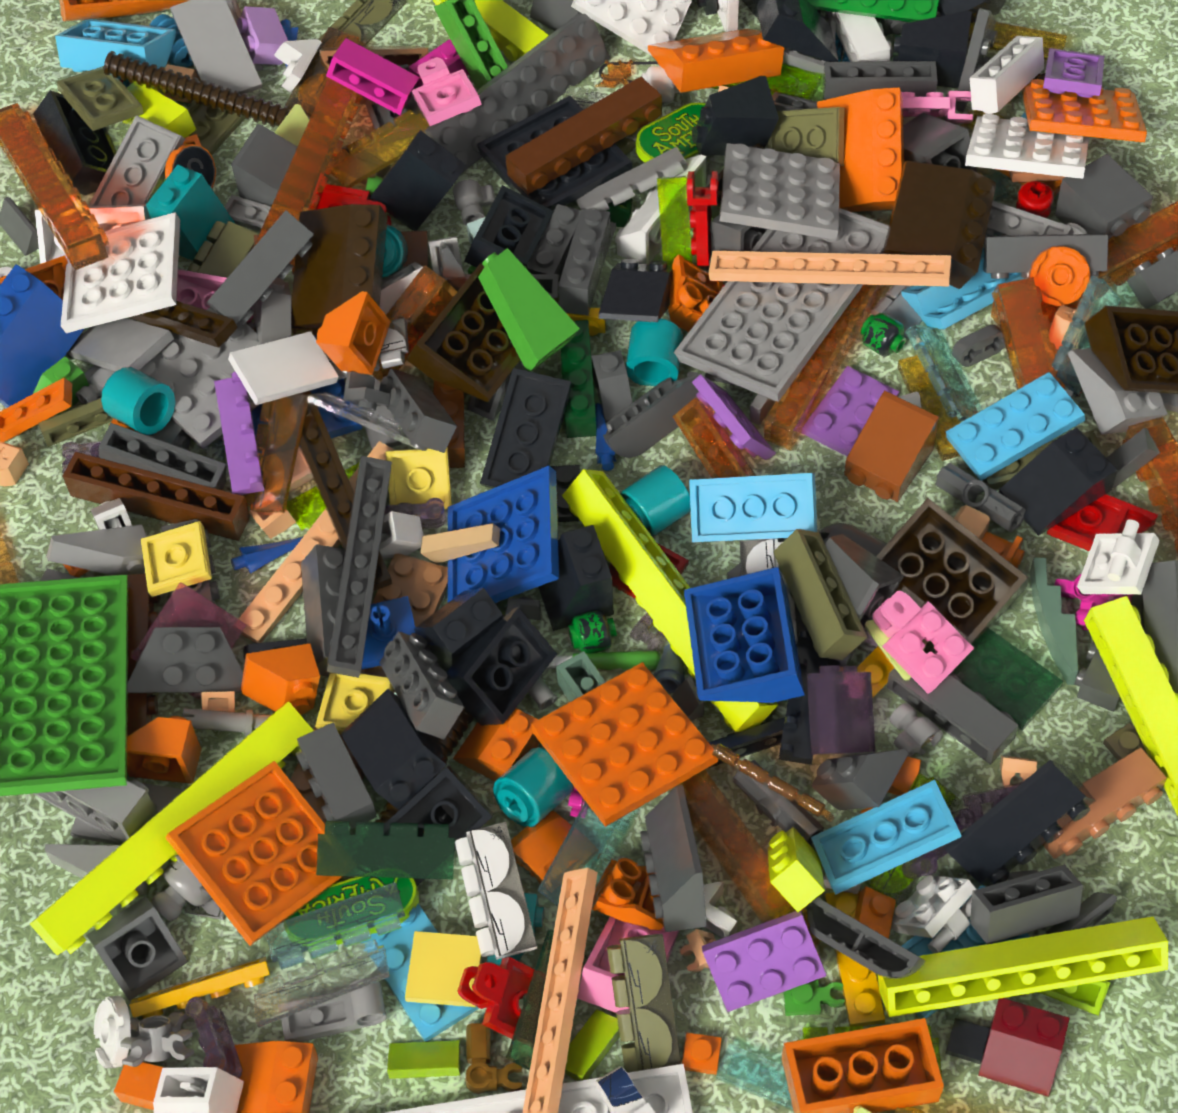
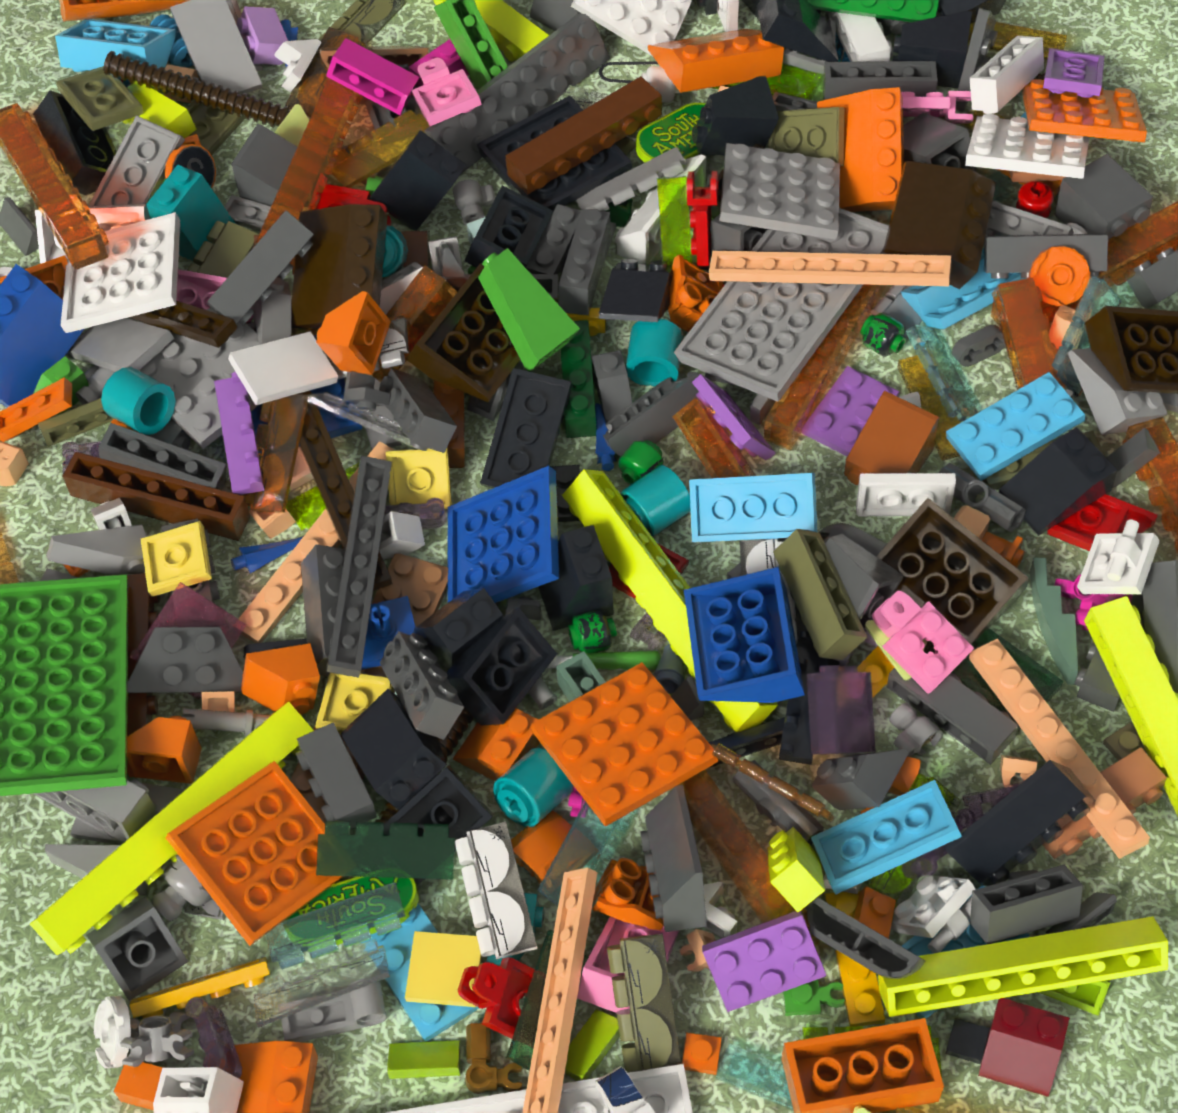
(459, 543): tan piece -> none
(616, 74): clear orange piece -> none
(639, 460): none -> green head
(903, 493): none -> white tile
(1057, 744): none -> light nougat plate

